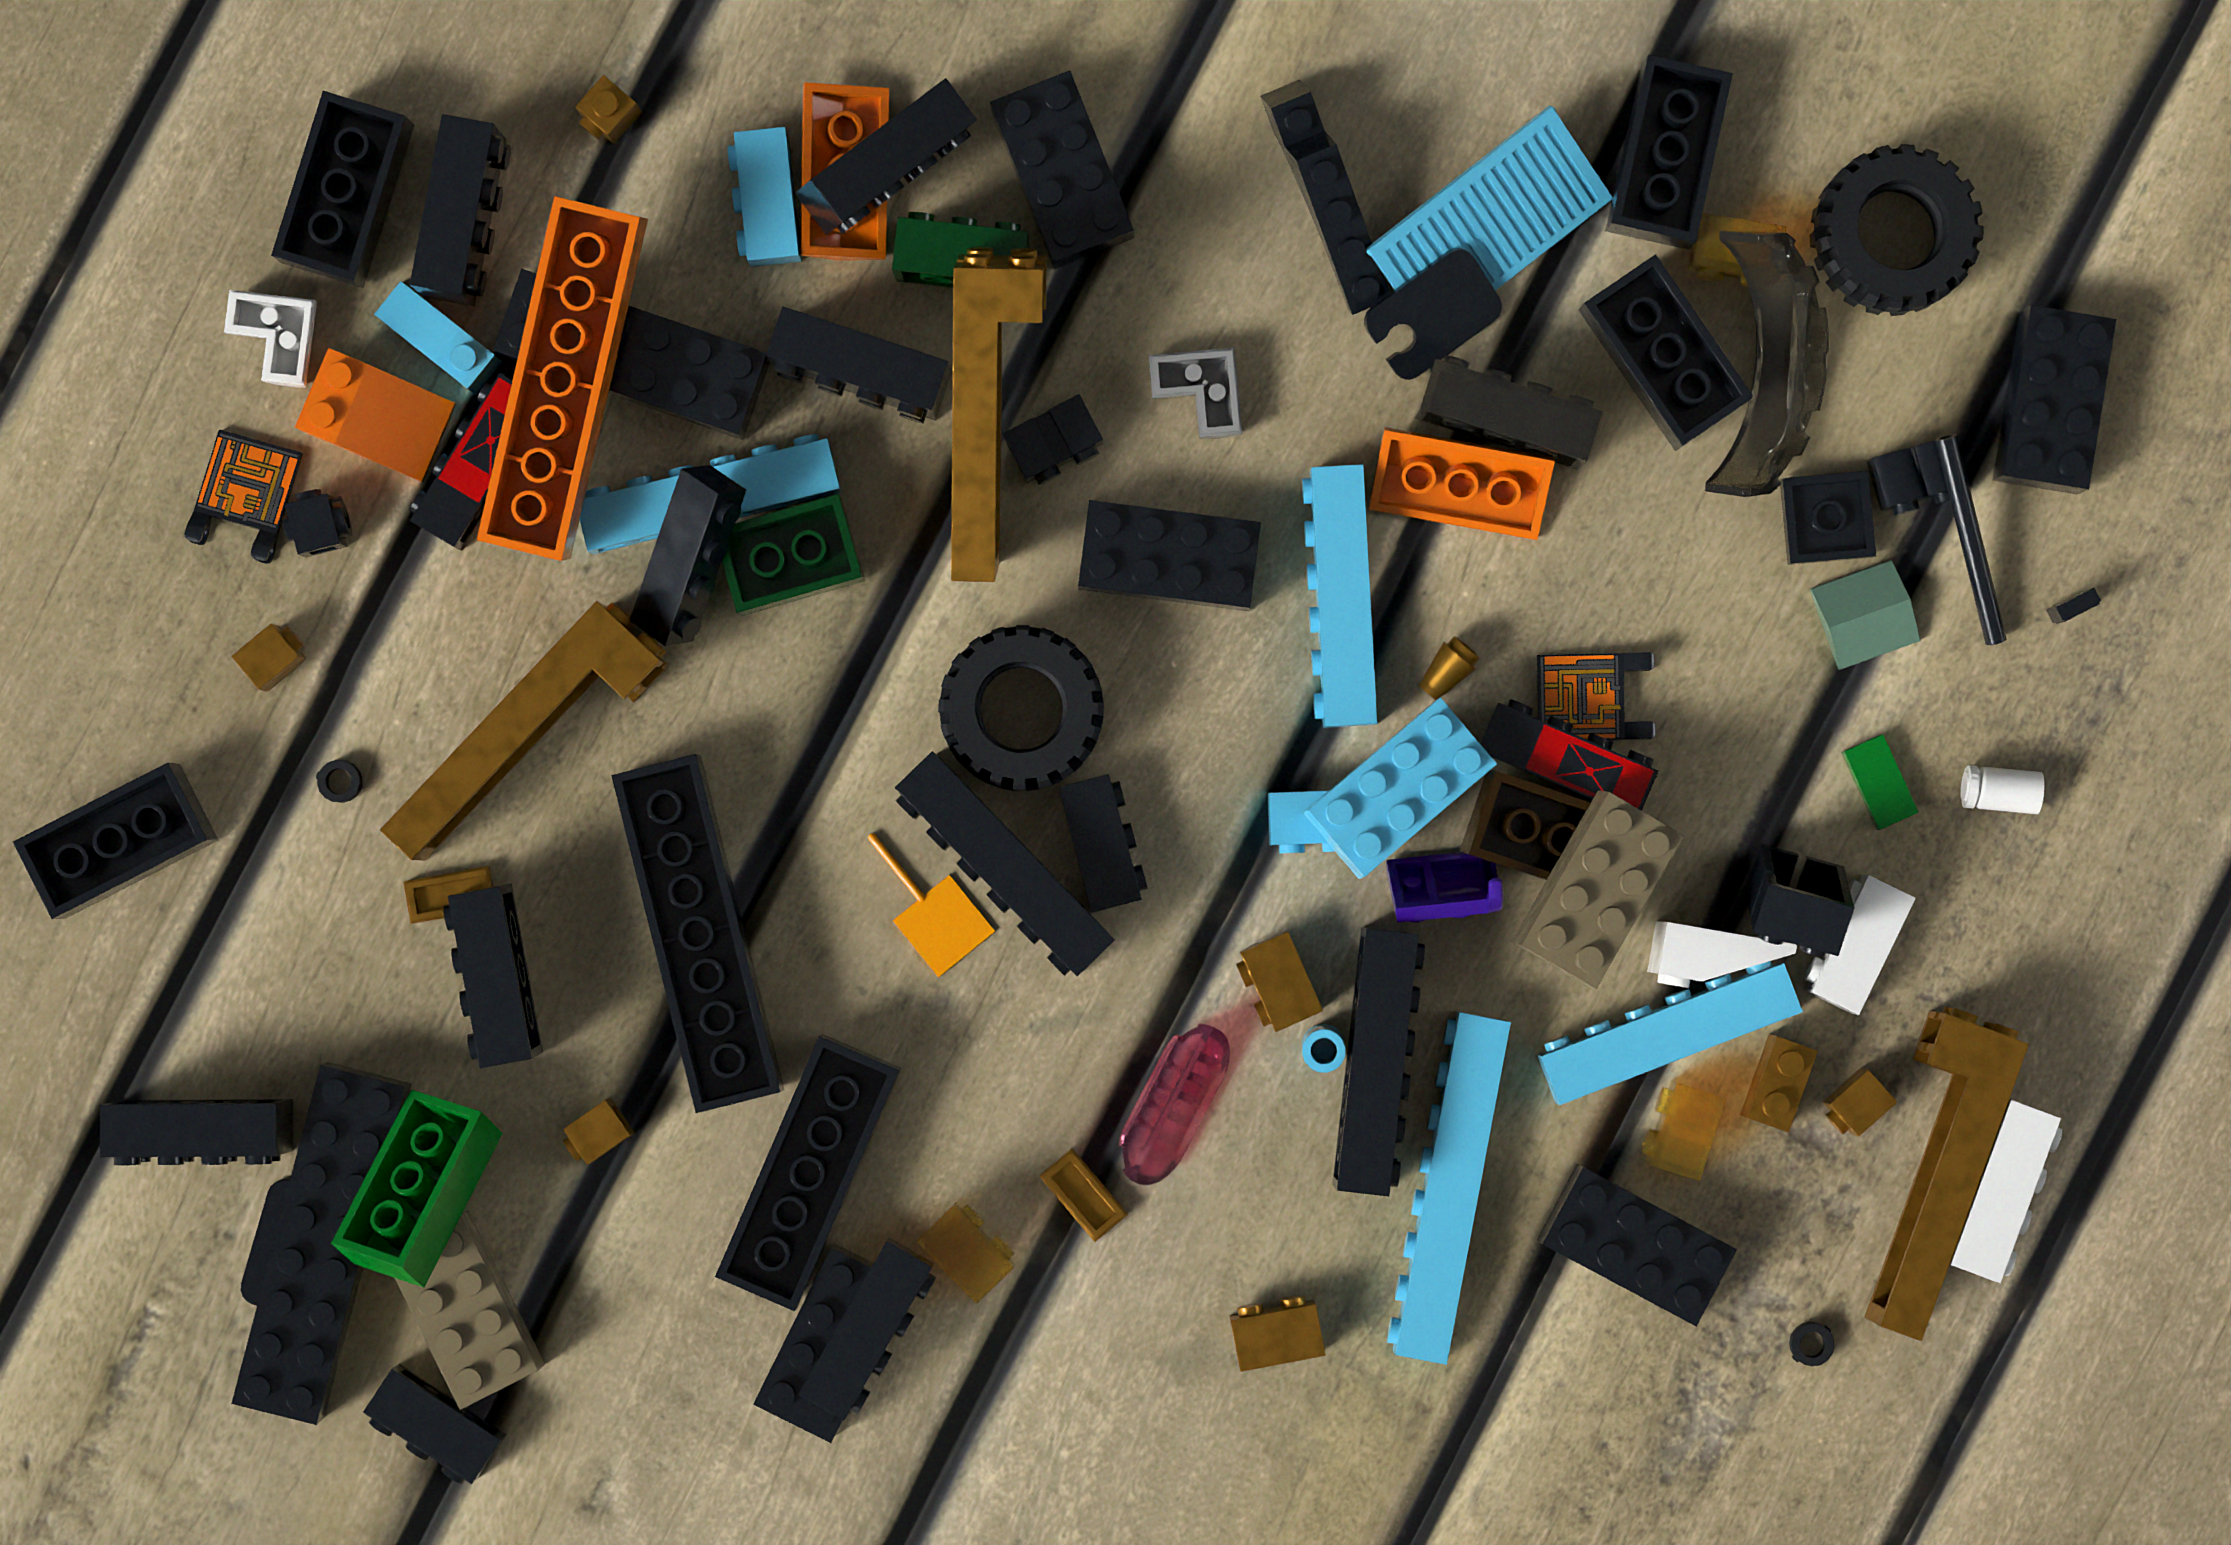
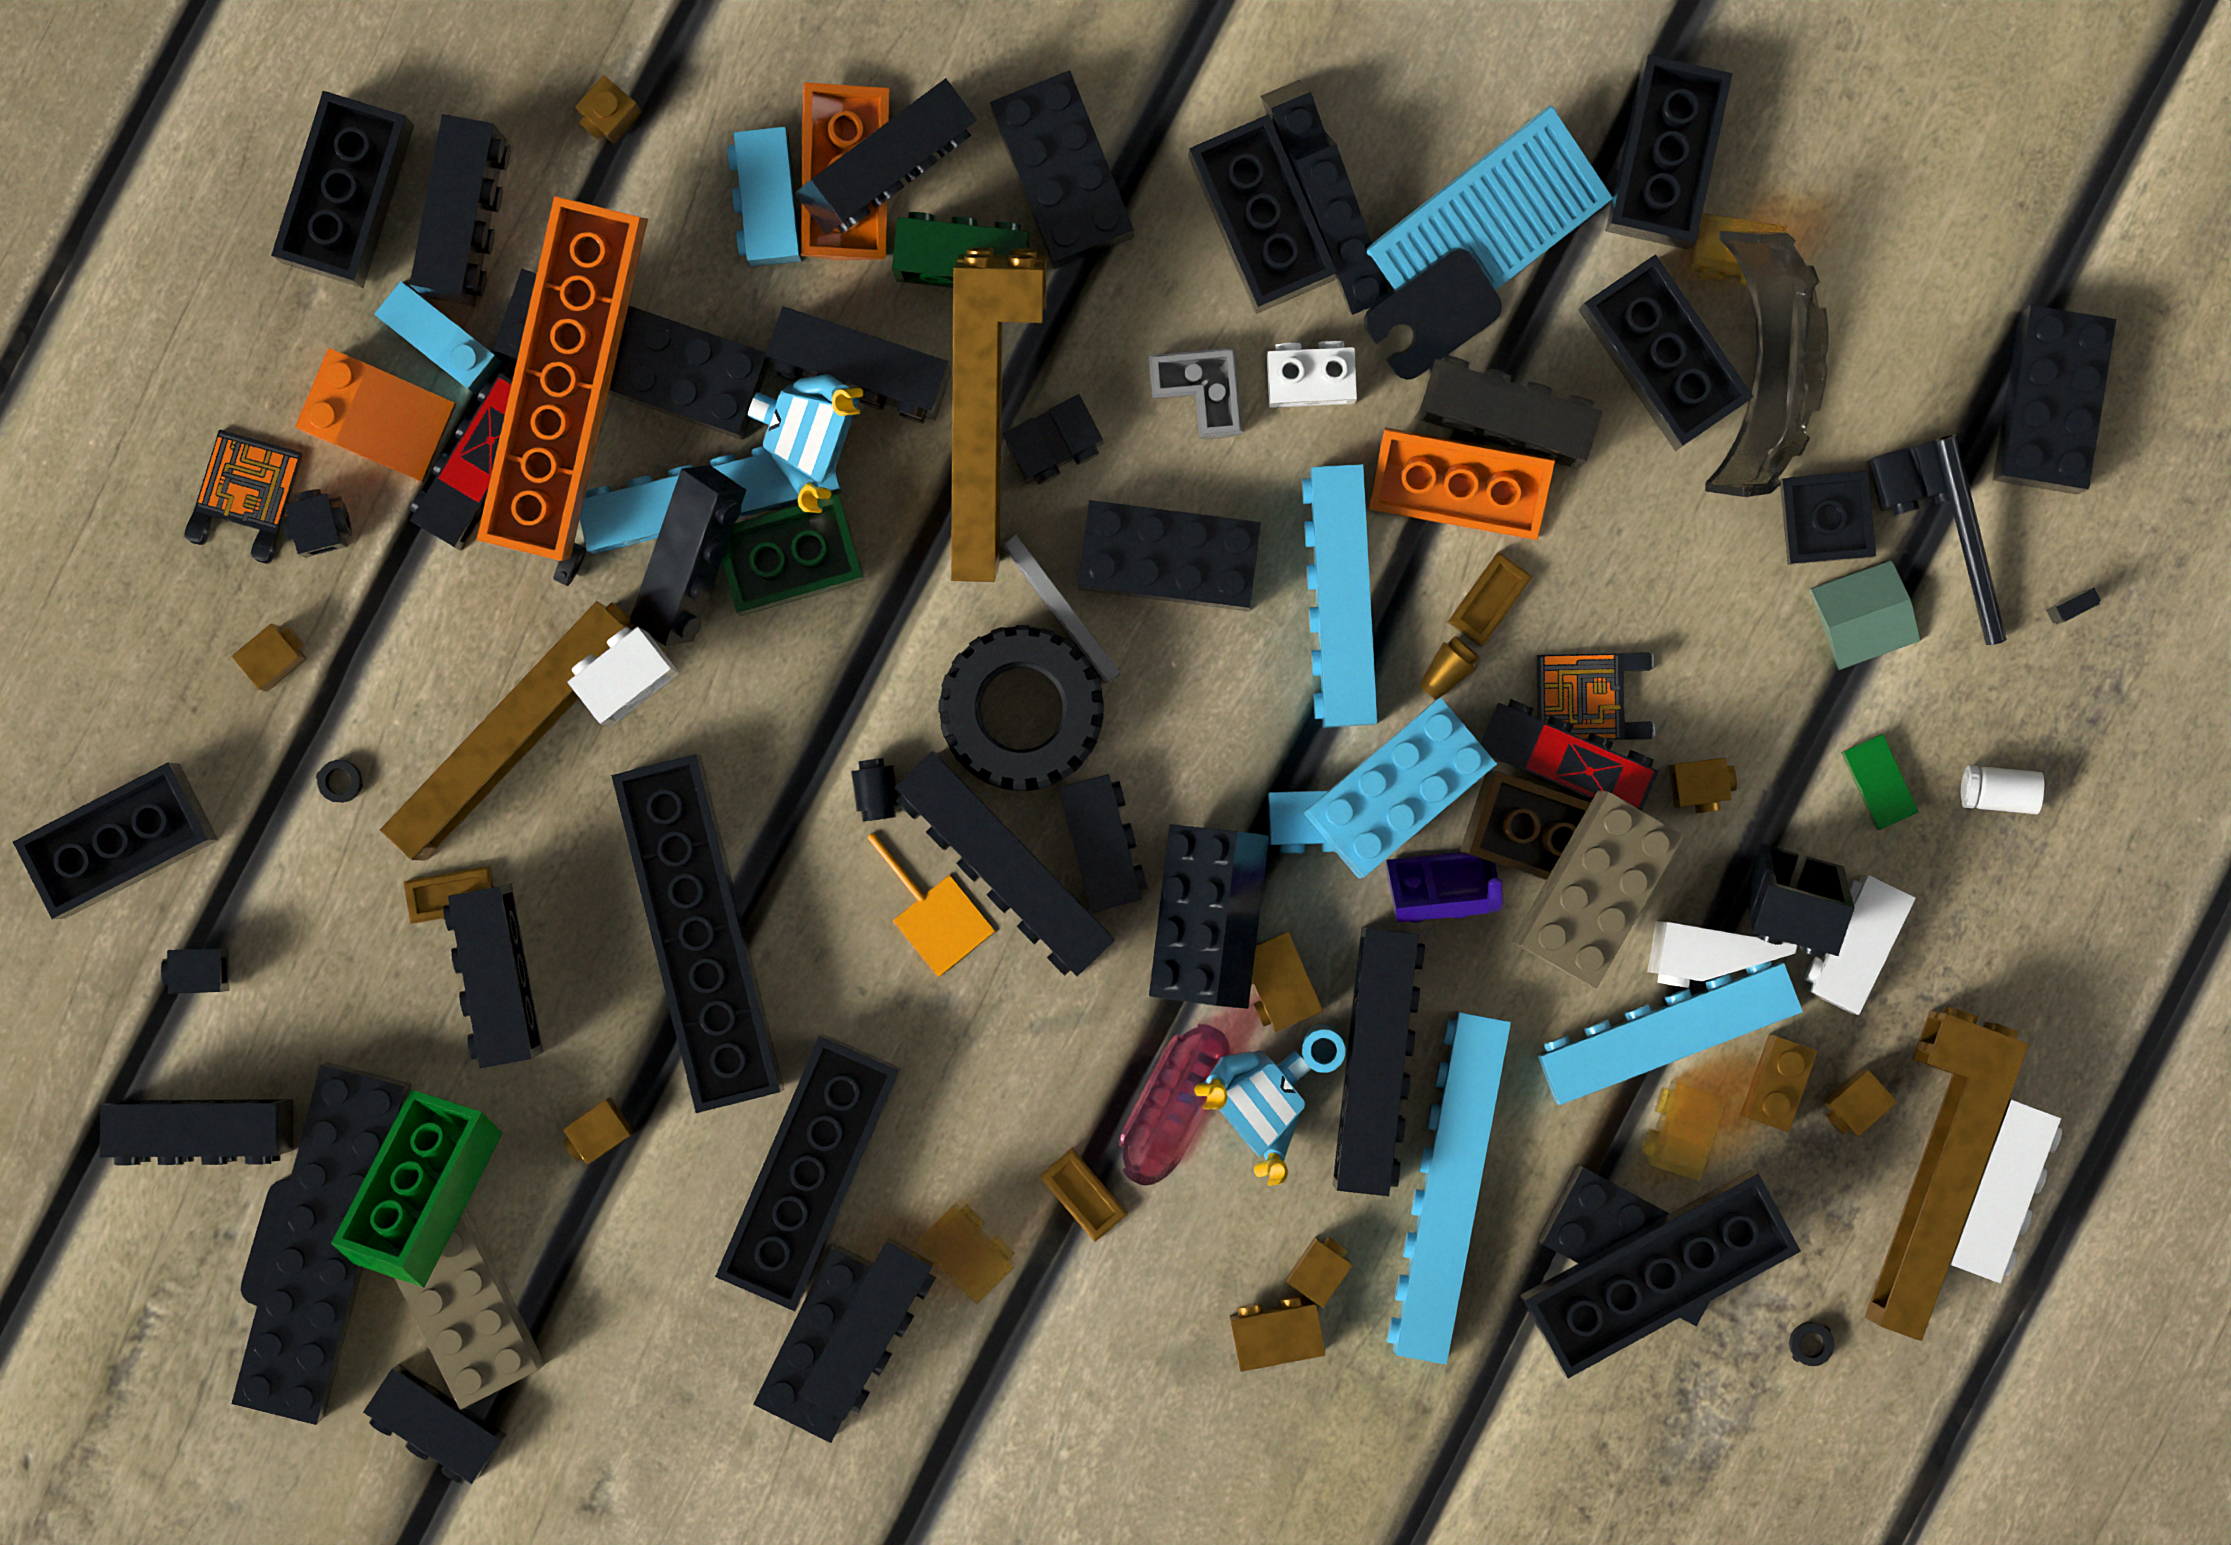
(196, 970): none -> black brick
(286, 326): white brick -> none
(567, 569): none -> black piece
(622, 675): none -> white brick
(807, 432): none -> torso
(875, 790): none -> black brick
(1061, 609): none -> light grey tile
(1209, 916): none -> black brick
(1259, 1104): none -> torso
(1262, 214): none -> black brick
(1311, 375): none -> white brick
(1320, 1270): none -> pearl gold brick
(1489, 599): none -> pearl gold tile
(1660, 1273): none -> black brick
(1702, 784): none -> pearl gold brick
(1936, 190): black tyre -> none

